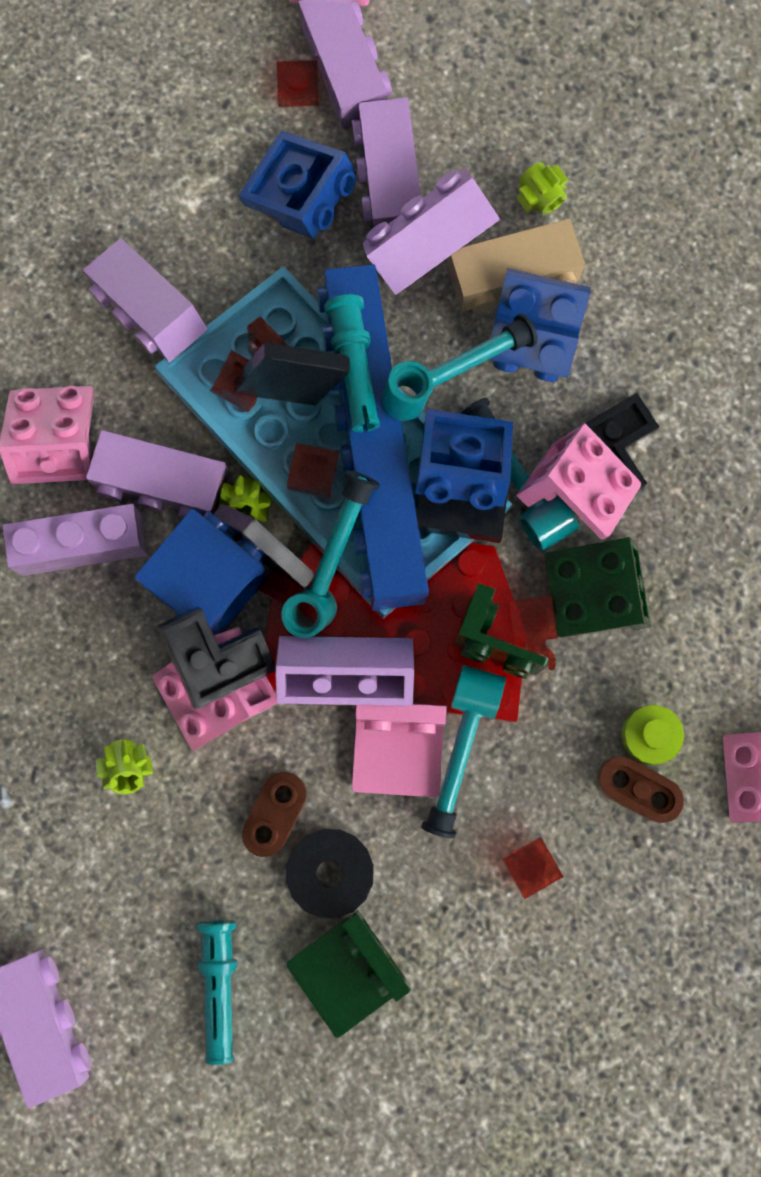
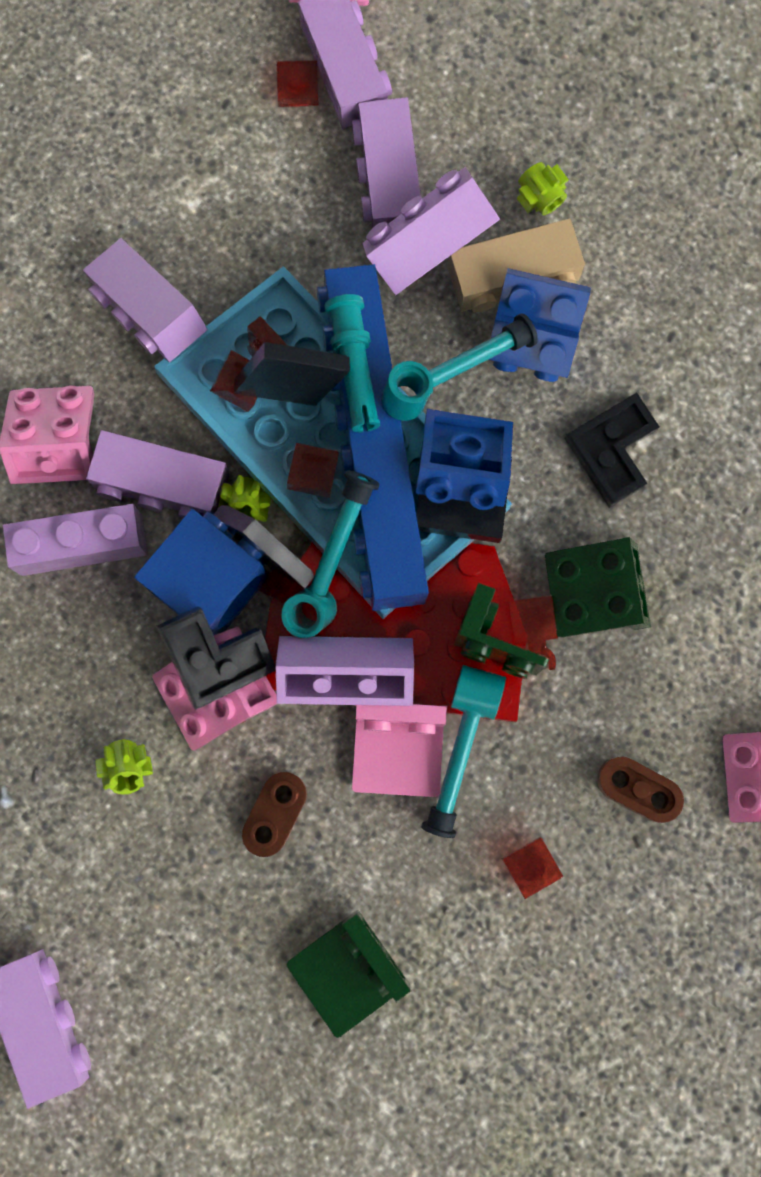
(216, 967): teal pin -> none
(299, 184): blue plate -> none
(326, 900): black tile -> none
(545, 520): teal piece -> none
(585, 478): bright pink bracket -> none
(652, 735): lime piece -> none

